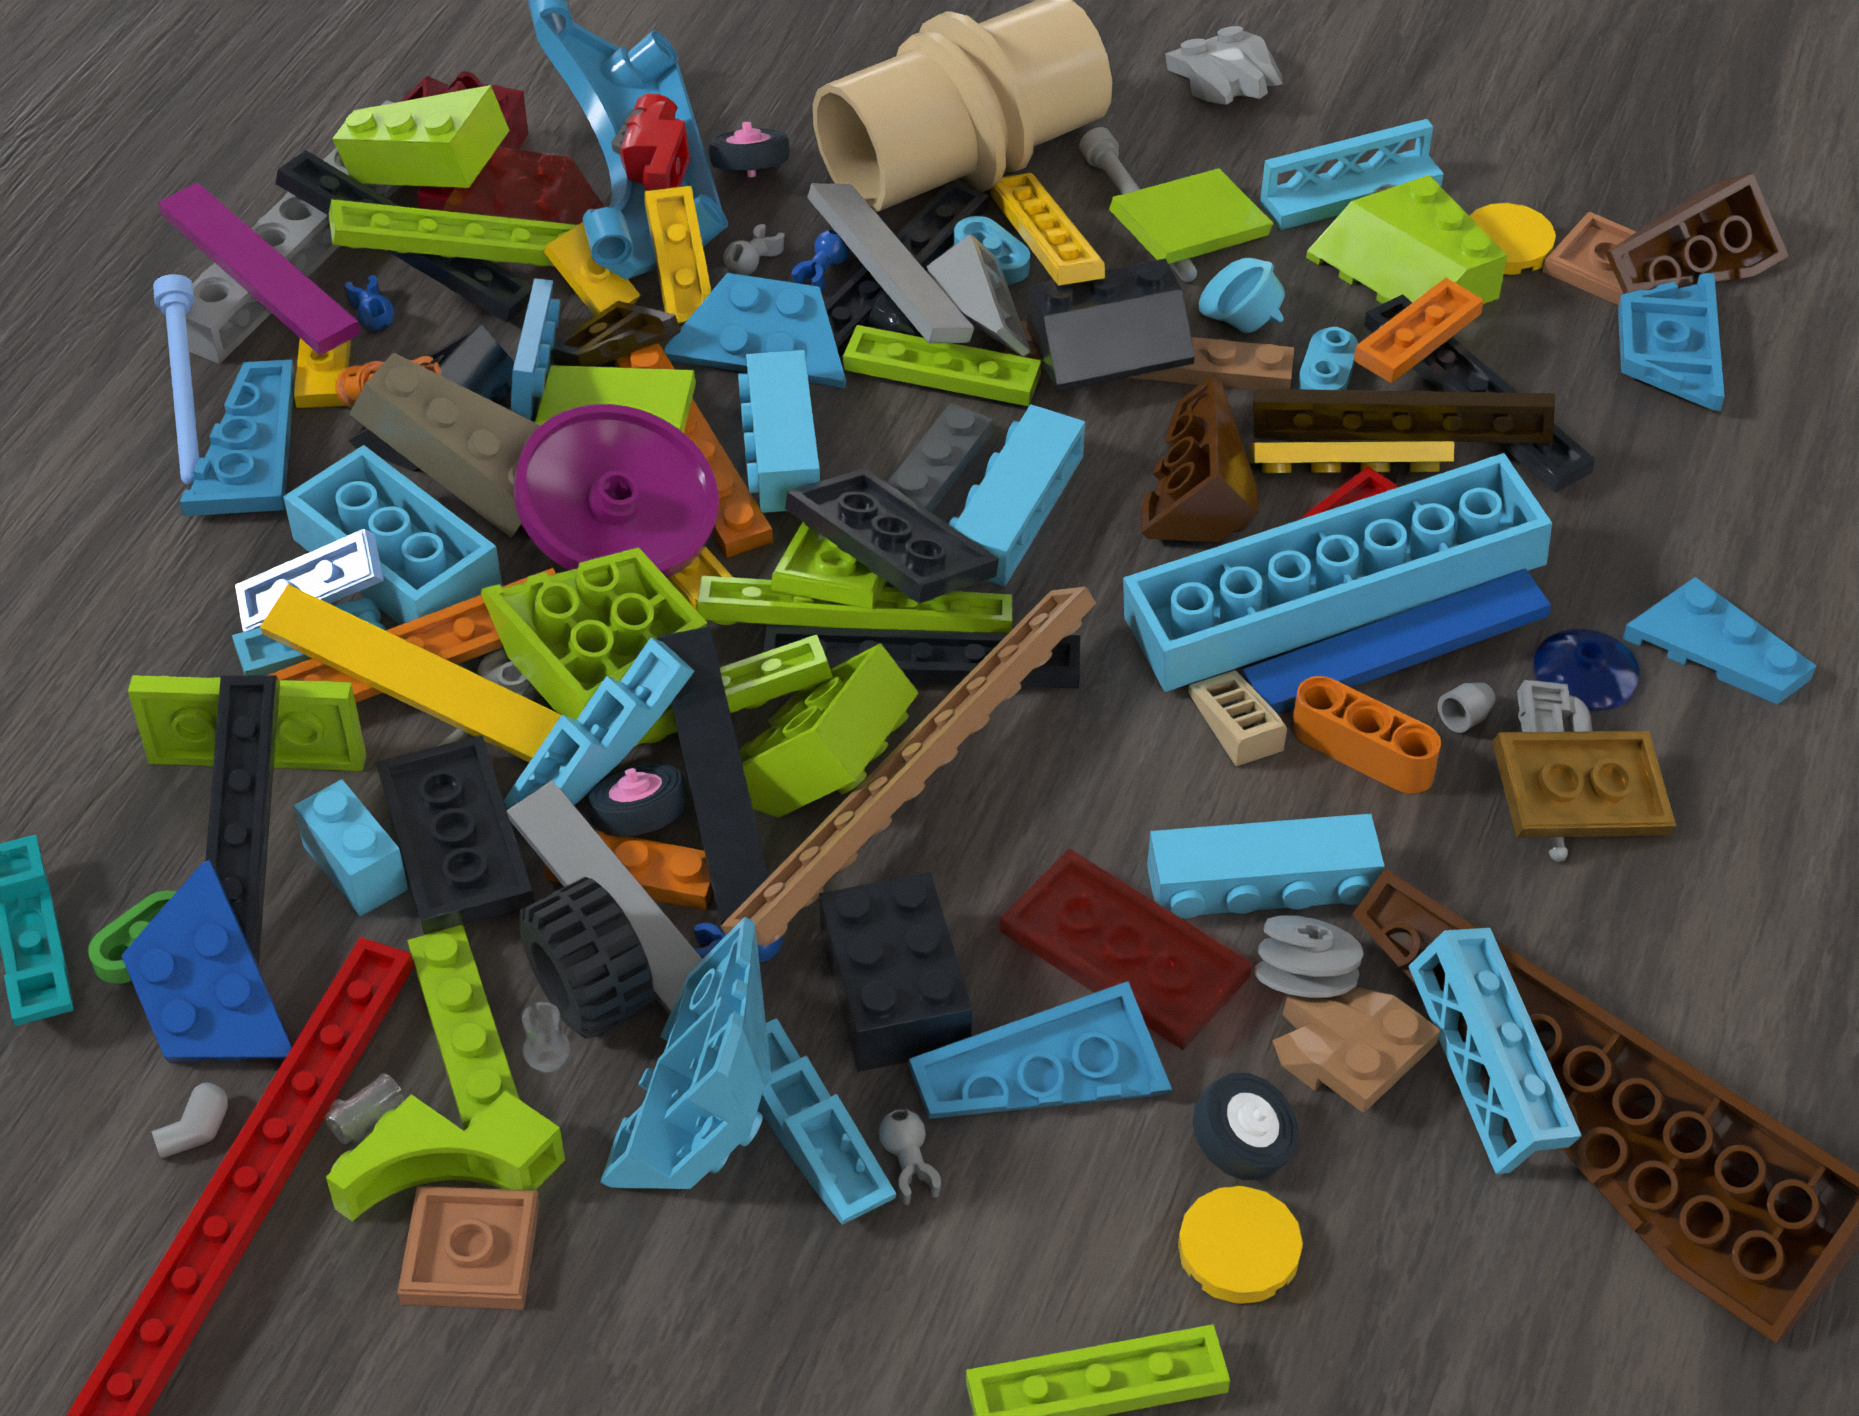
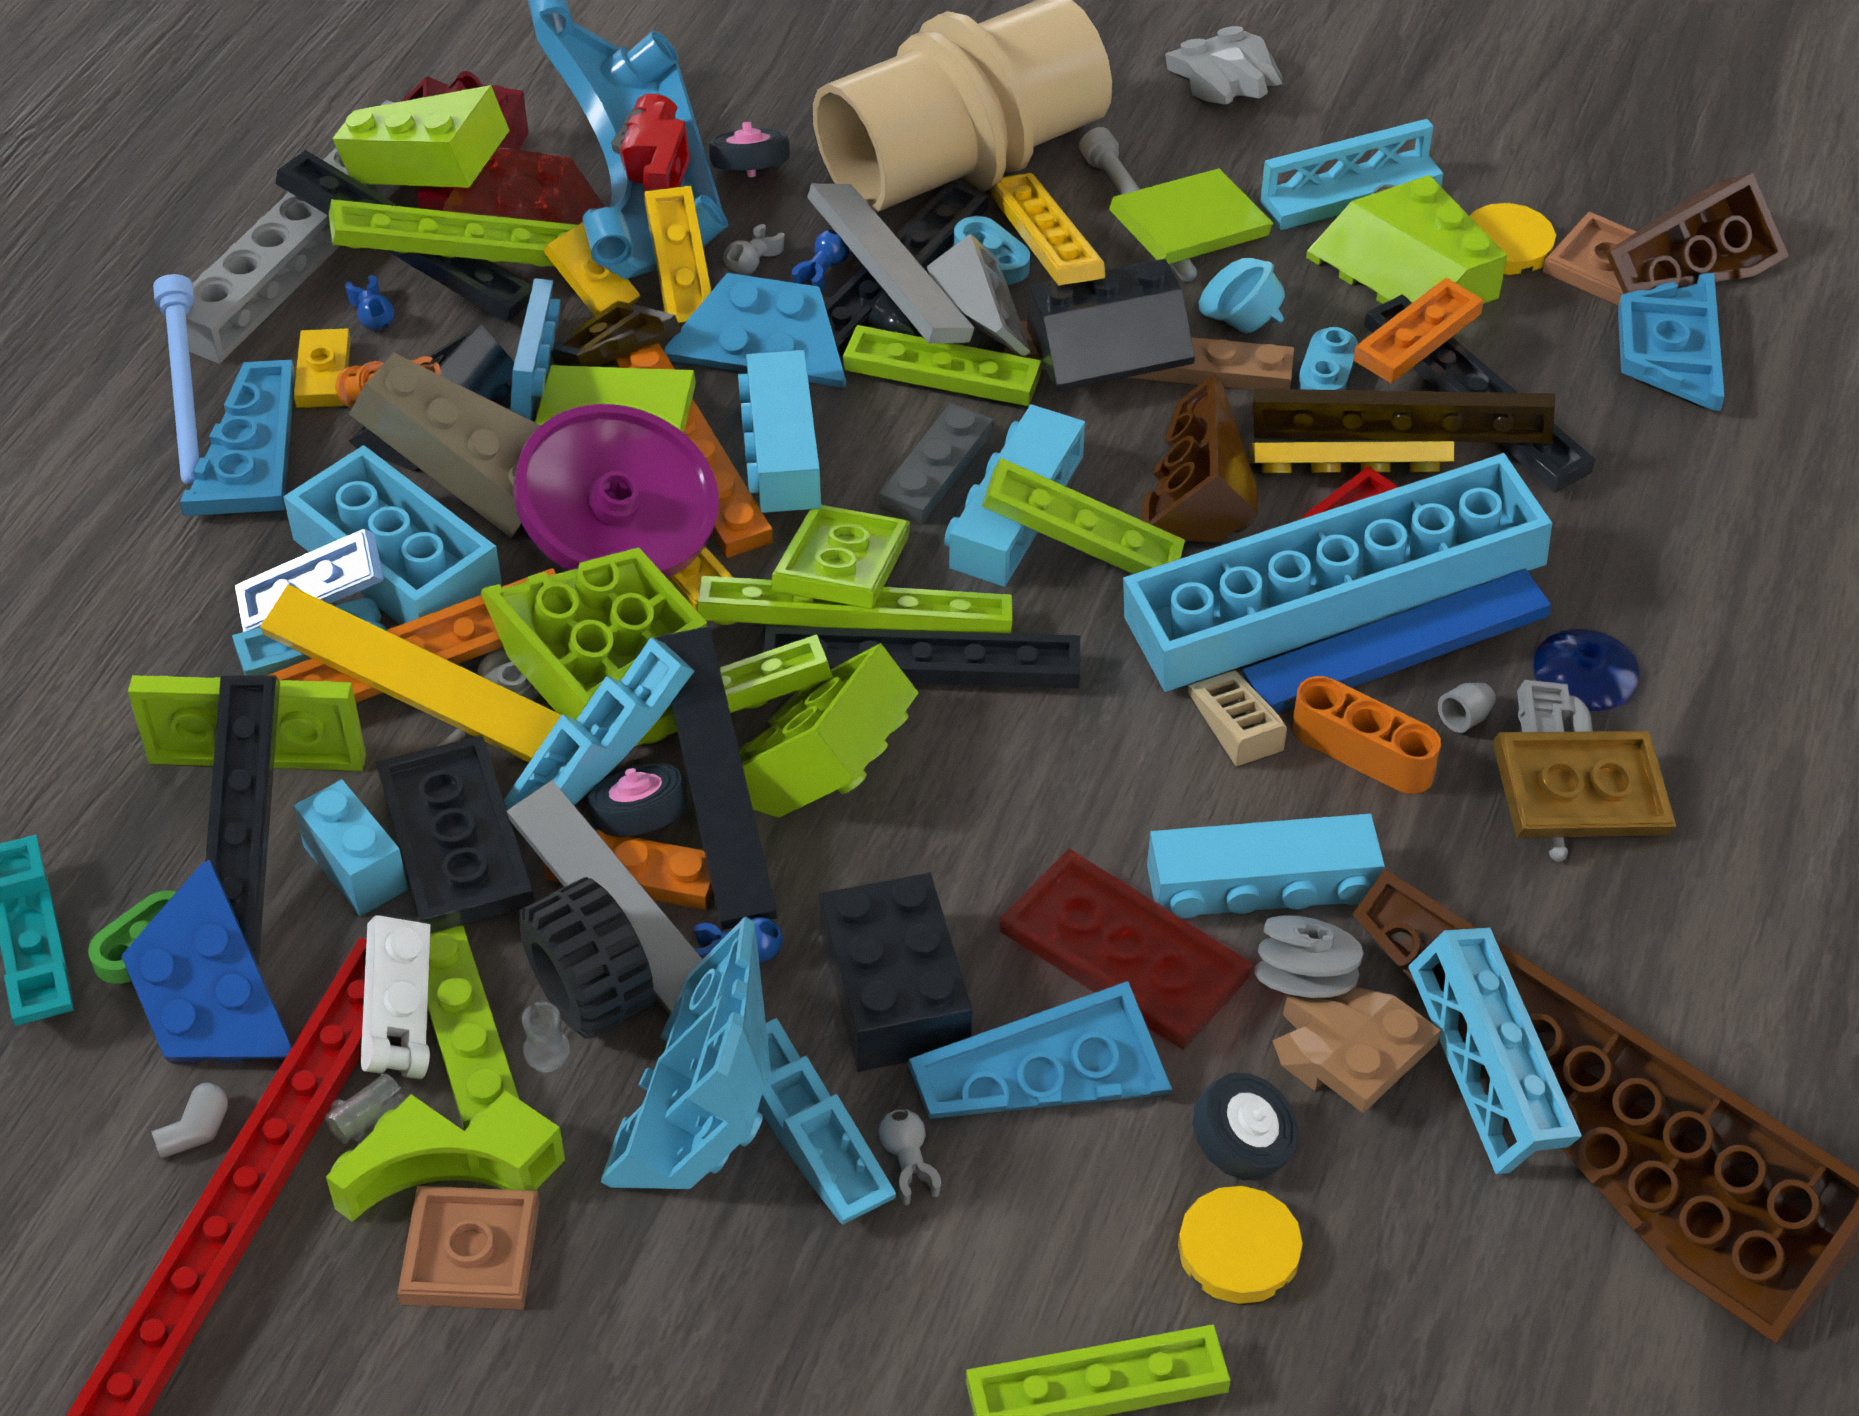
(259, 269): magenta tile -> none
(396, 997): none -> white plate
(892, 535): black plate -> none
(906, 768): medium nougat plate -> none
(1078, 520): none -> lime plate
(1716, 634): dark azure wing -> none

